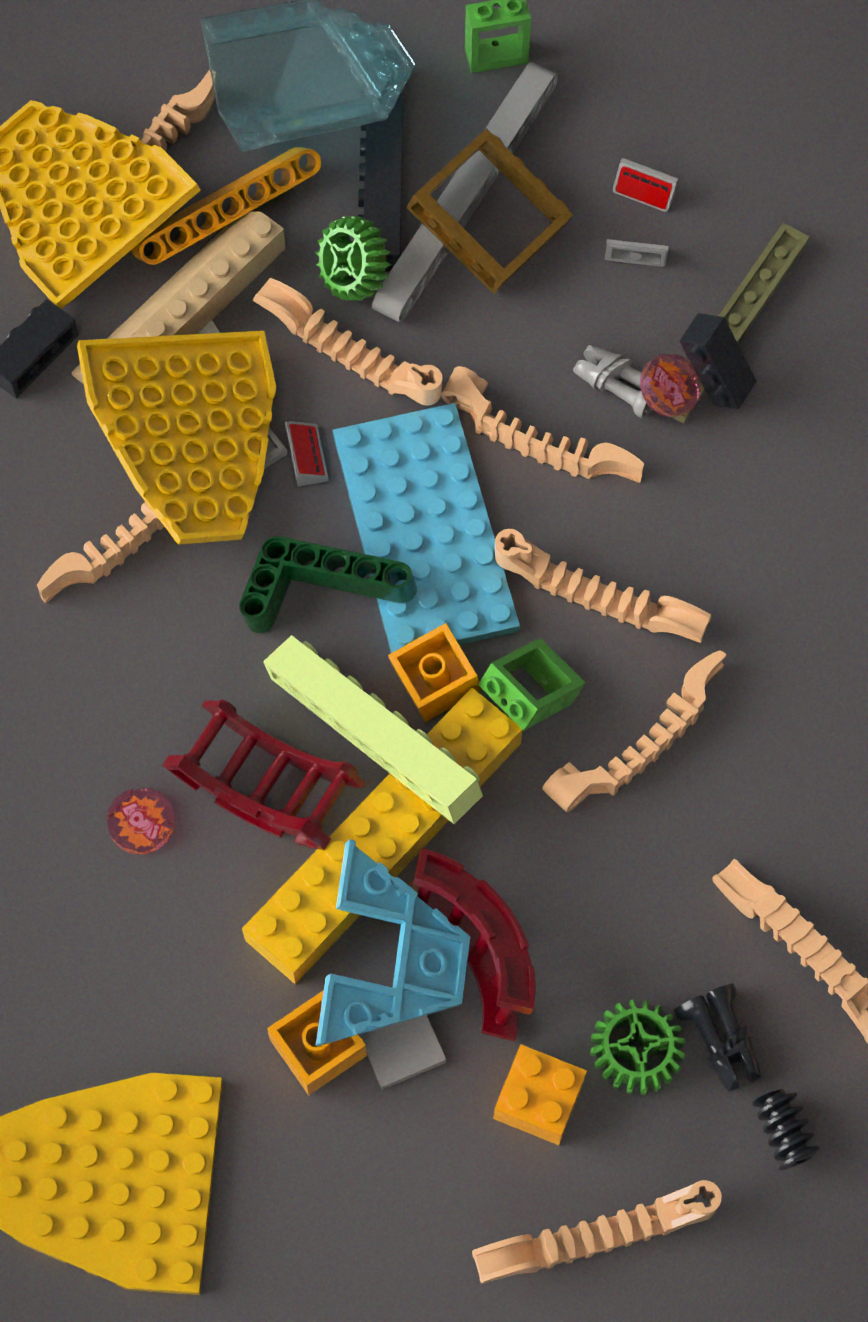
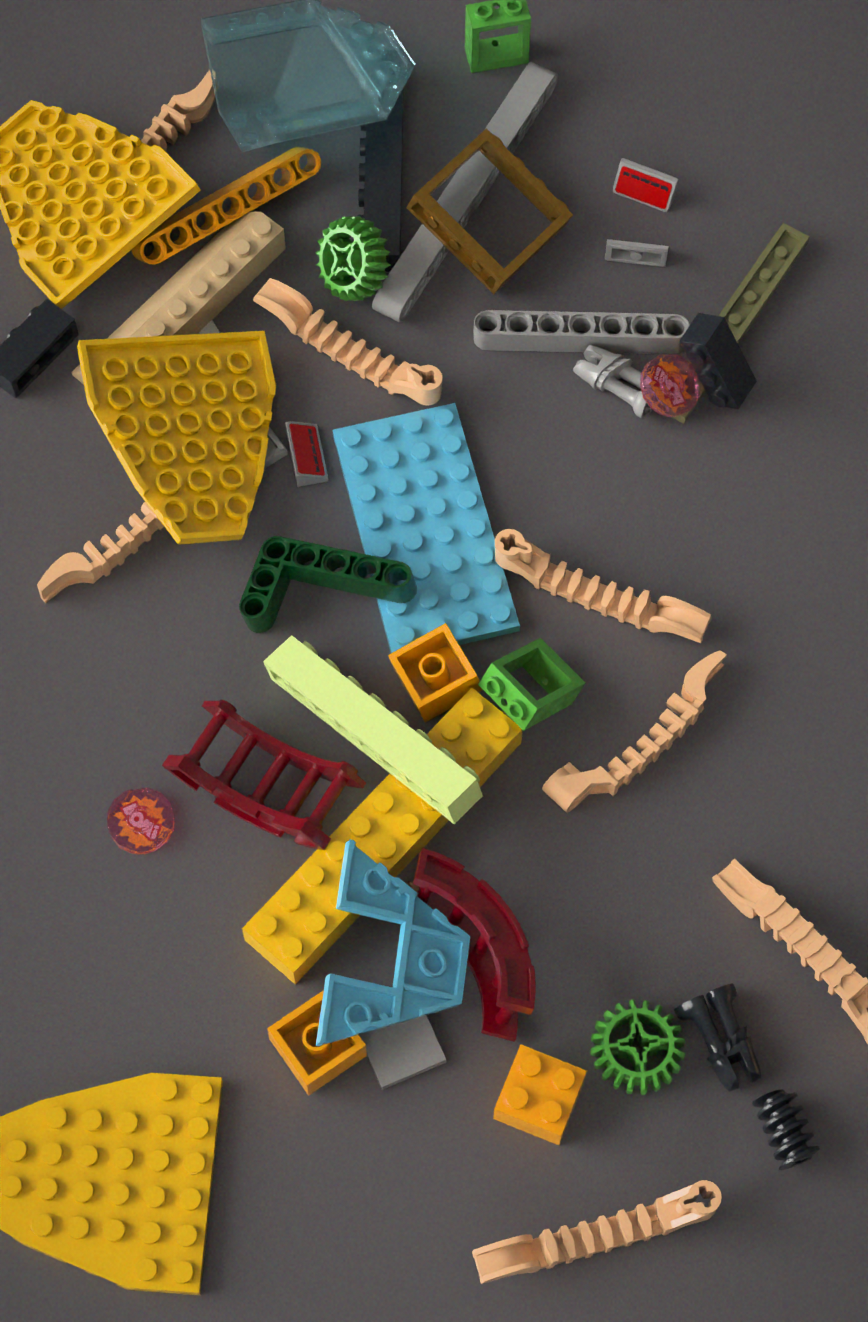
(467, 391): light nougat piece -> none
(568, 340): none -> light grey beam

